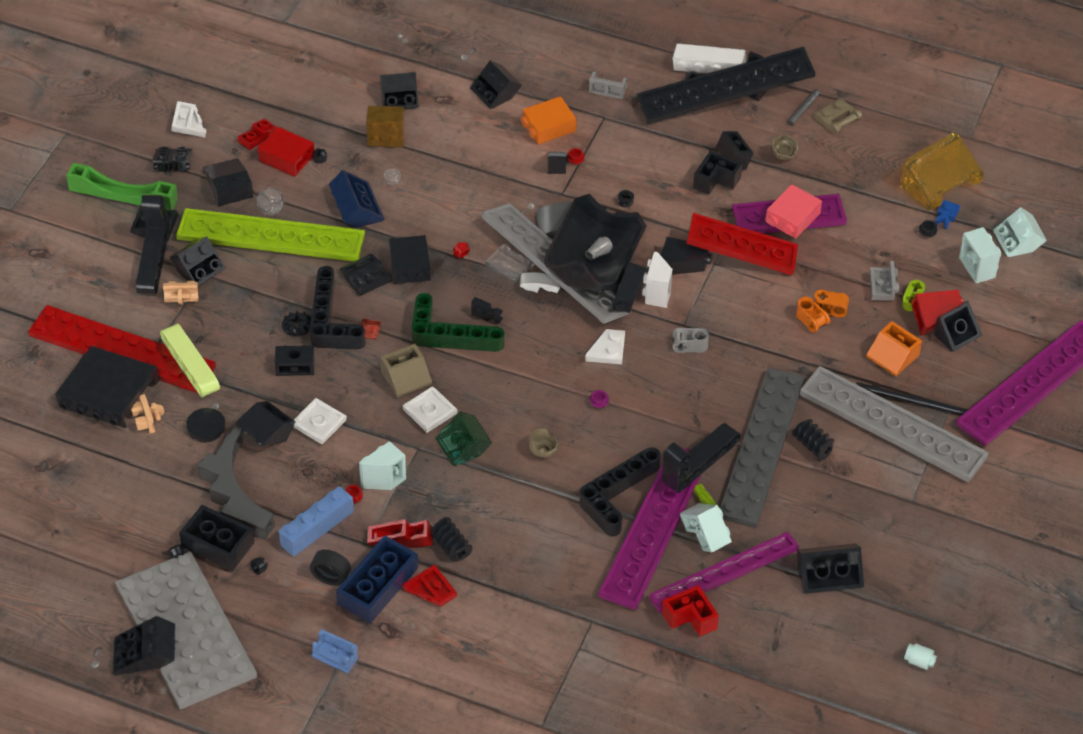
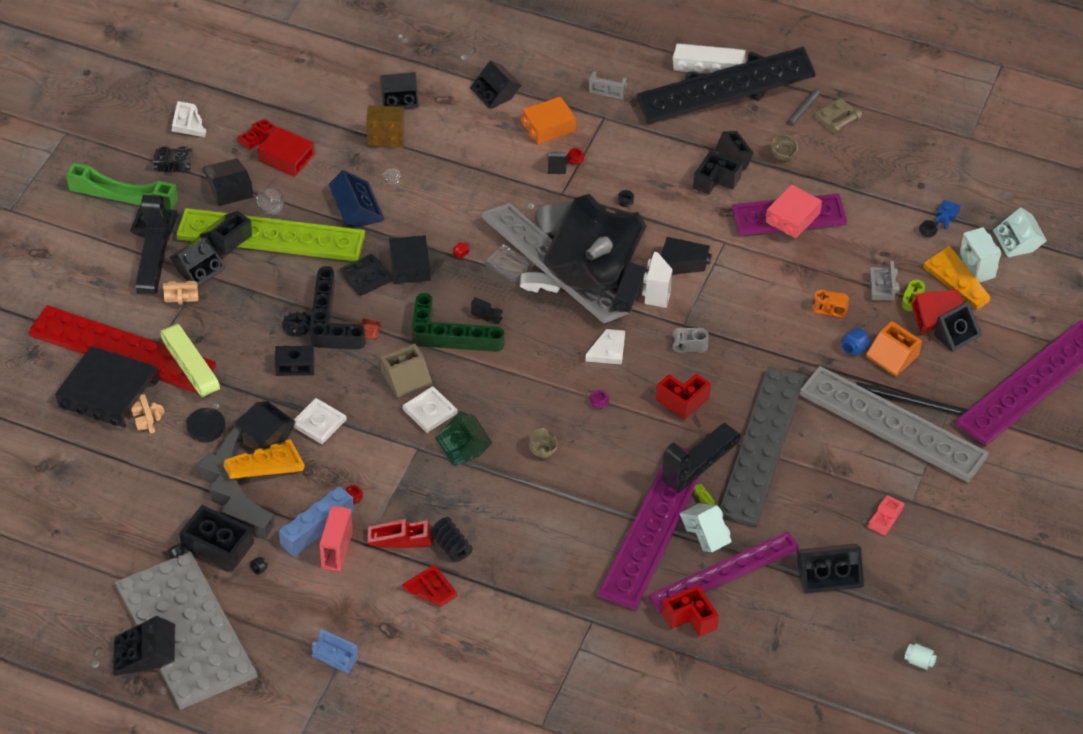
(229, 232): none -> black slope
(270, 461): none -> light orange wing
(323, 156): black hinge -> none
(329, 576): black tyre -> none
(336, 538): none -> coral brick
(377, 579): dark blue brick -> none
(383, 468): light aqua slope -> none
(598, 492): black beam -> none
(681, 397): none -> red brick
(742, 244): red plate -> none
(811, 314): orange piece -> none
(814, 438): black piece -> none
(855, 341): none -> blue head
(886, 515): none -> coral slope
(938, 170): clear yellow windscreen -> none
(955, 275): none -> light orange wing

